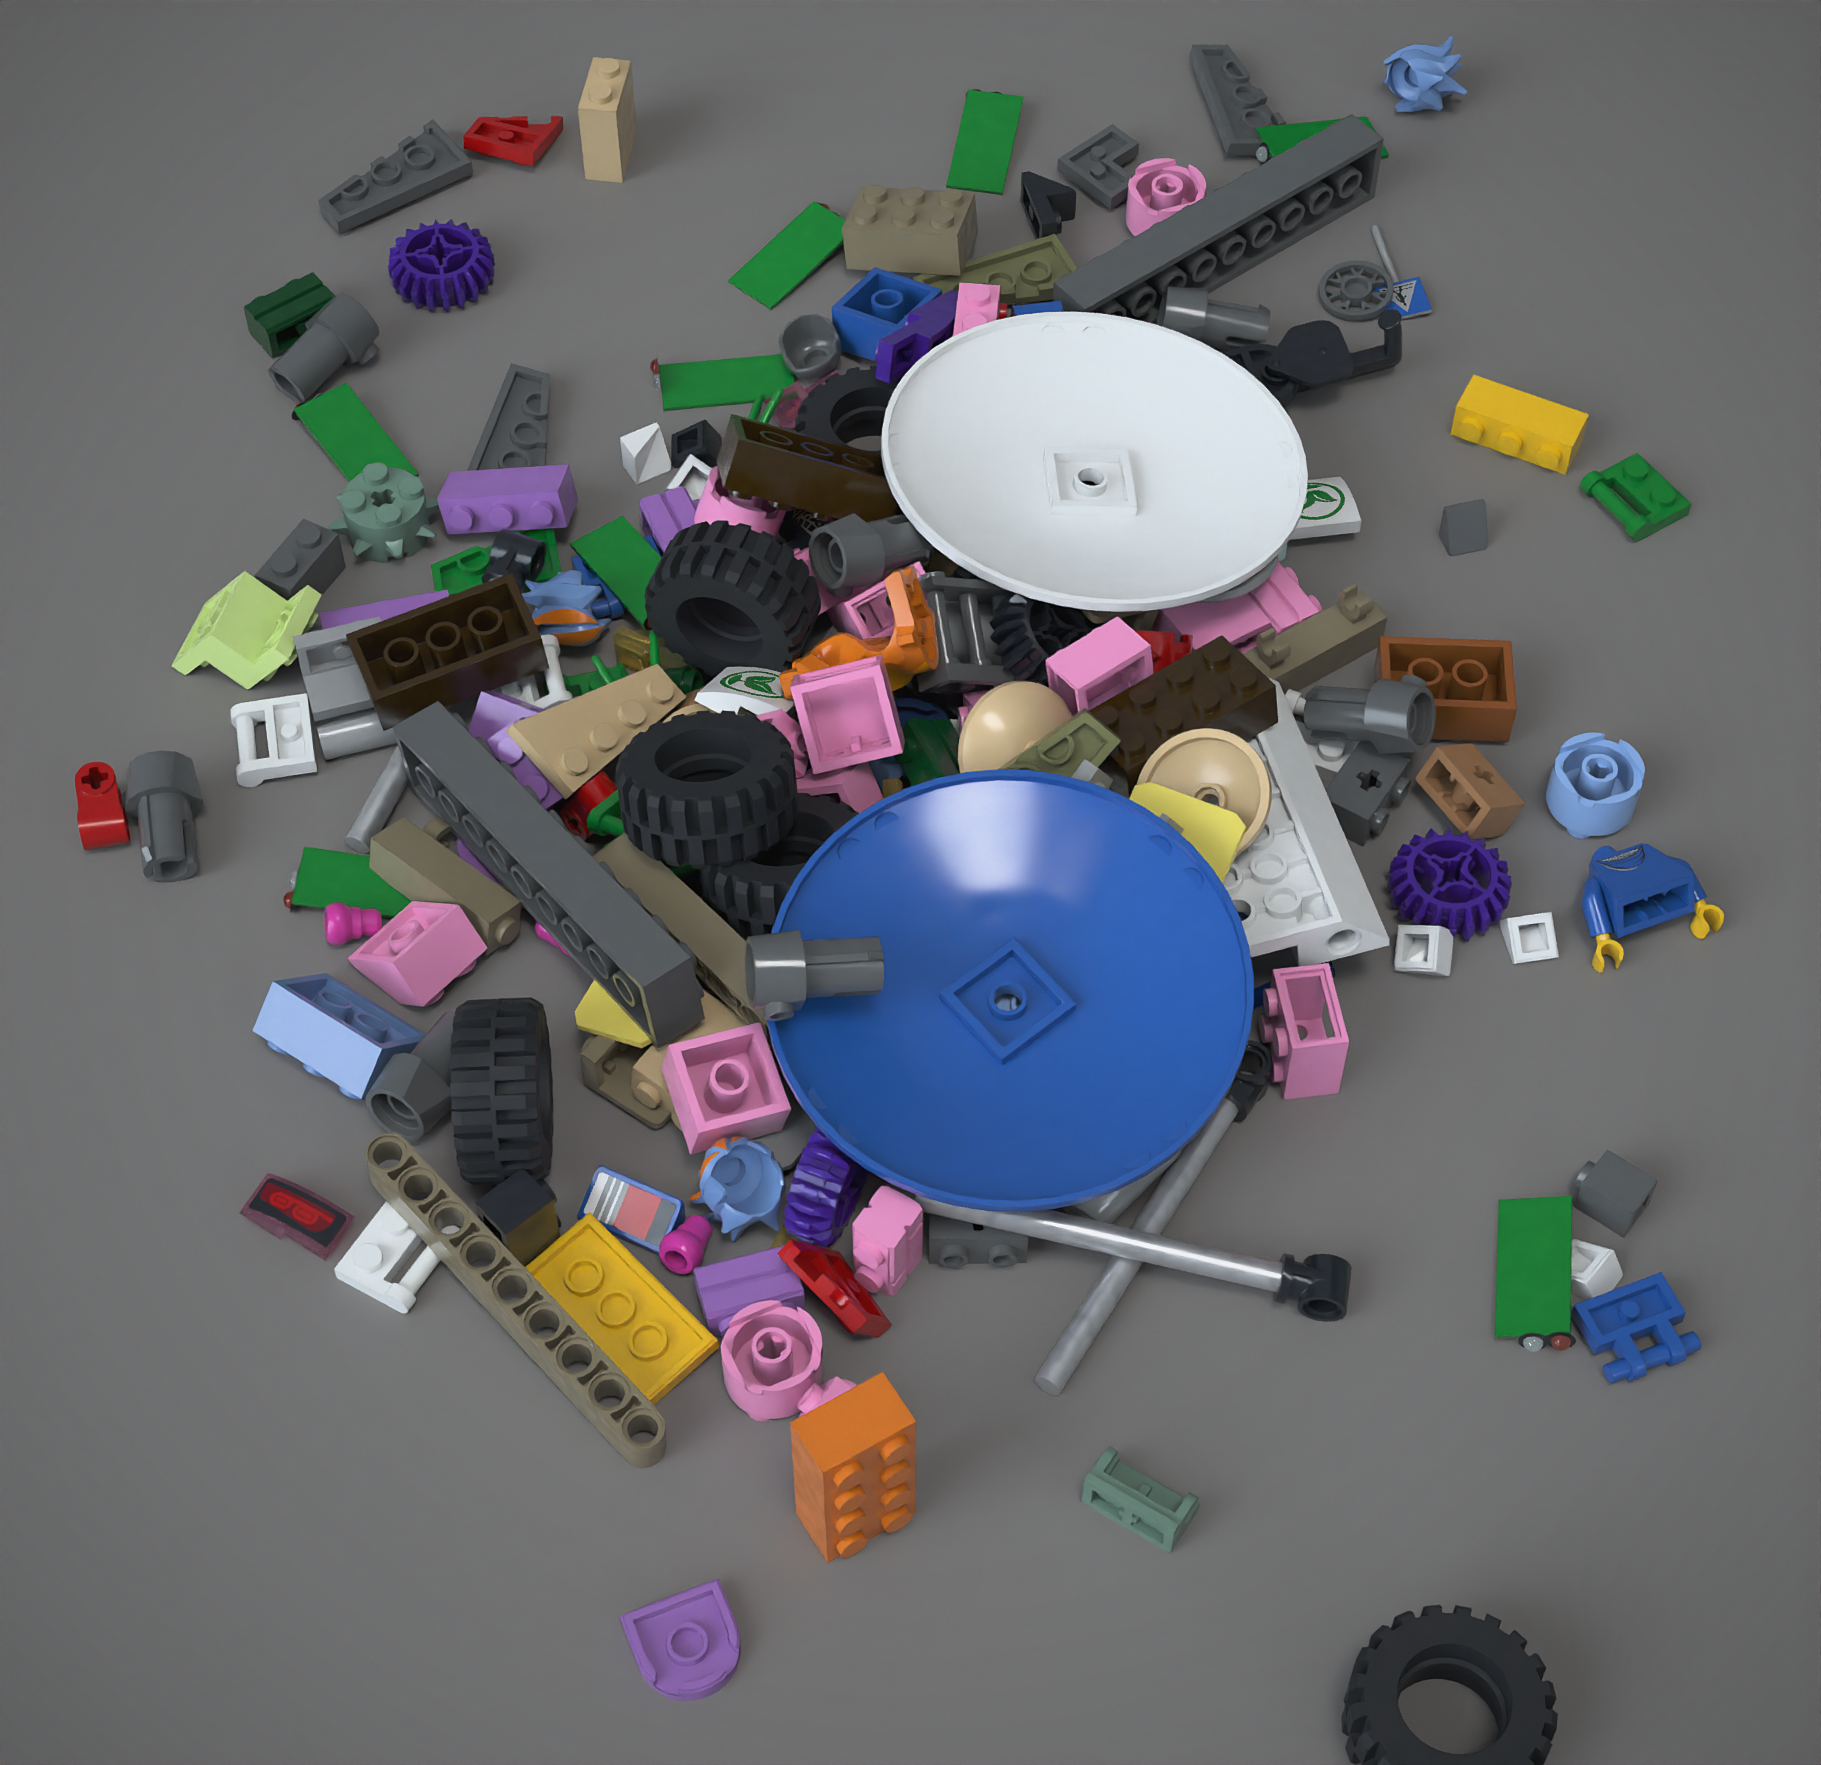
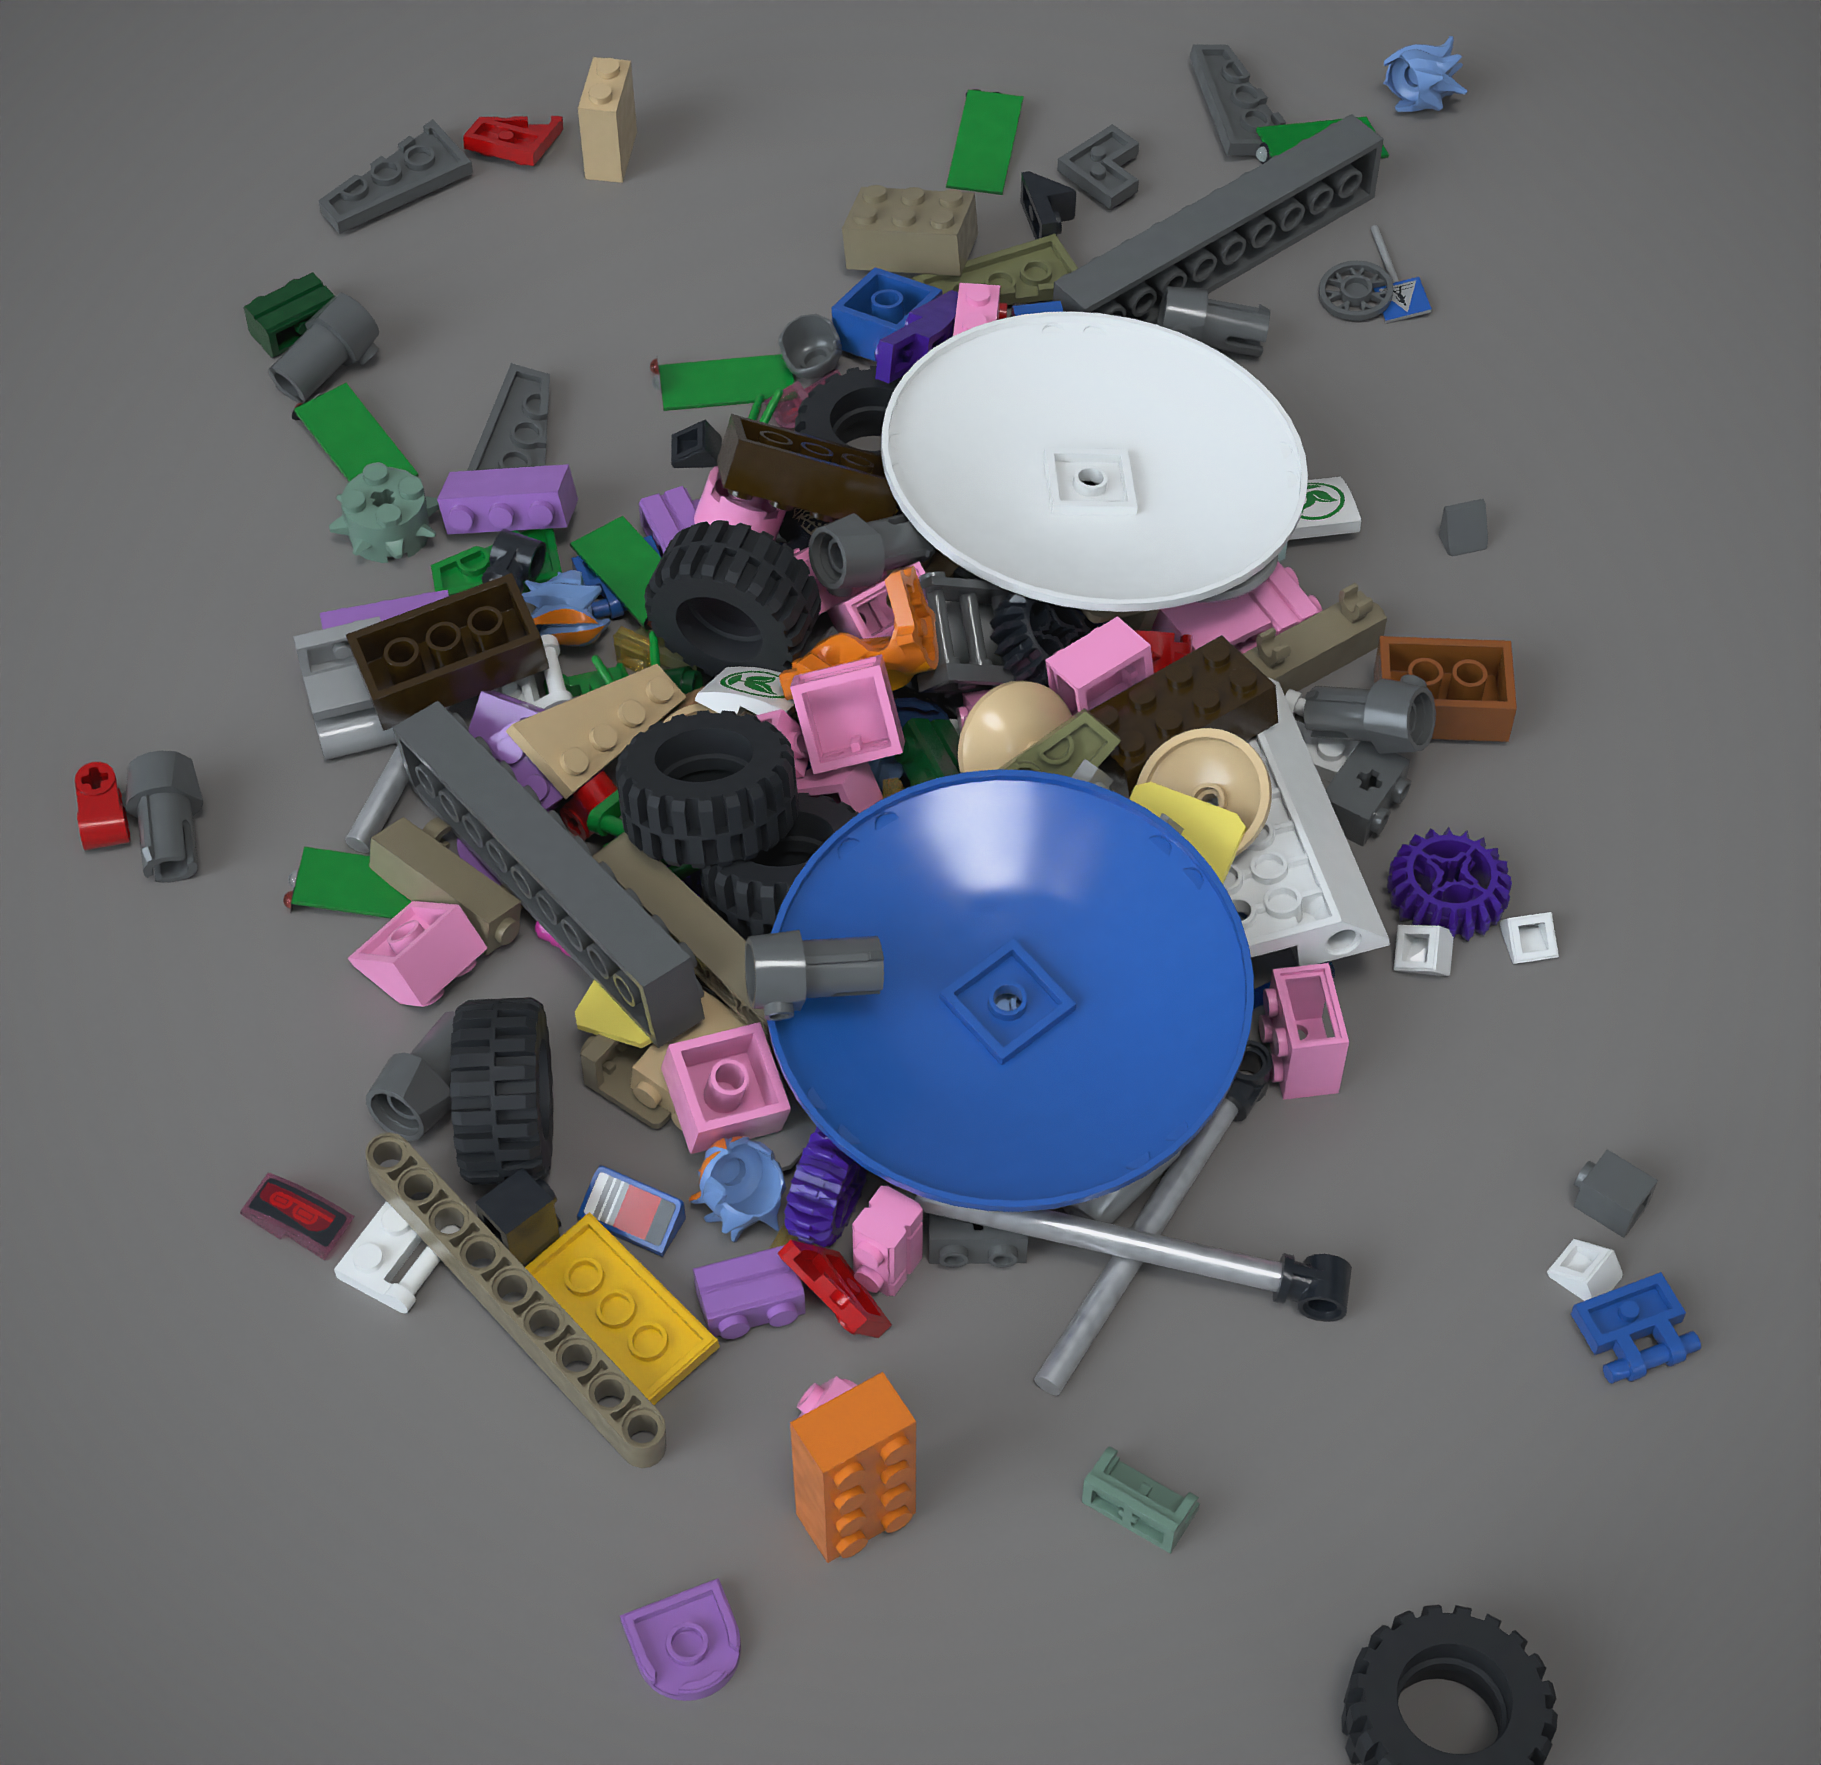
(247, 631): yellowish green bracket -> none
(288, 738): white plate -> none
(305, 558): dark grey brick -> none
(333, 1031): slope -> none
(349, 923): dark pink piece -> none
(464, 270): dark purple gear -> none
(645, 454): white slope -> none
(685, 1246): dark pink piece -> none
(691, 476): white slope -> none
(771, 1359): bright pink brick -> none
(791, 255): green piece -> none
(1161, 191): bright pink brick -> none
(1317, 356): black plate -> none
(1470, 791): medium nougat brick -> none
(1519, 424): yellow brick -> none
(1535, 1272): green piece -> none
(1594, 785): light blue brick -> none
(1637, 891): blue torso -> none
(1642, 490): green plate -> none

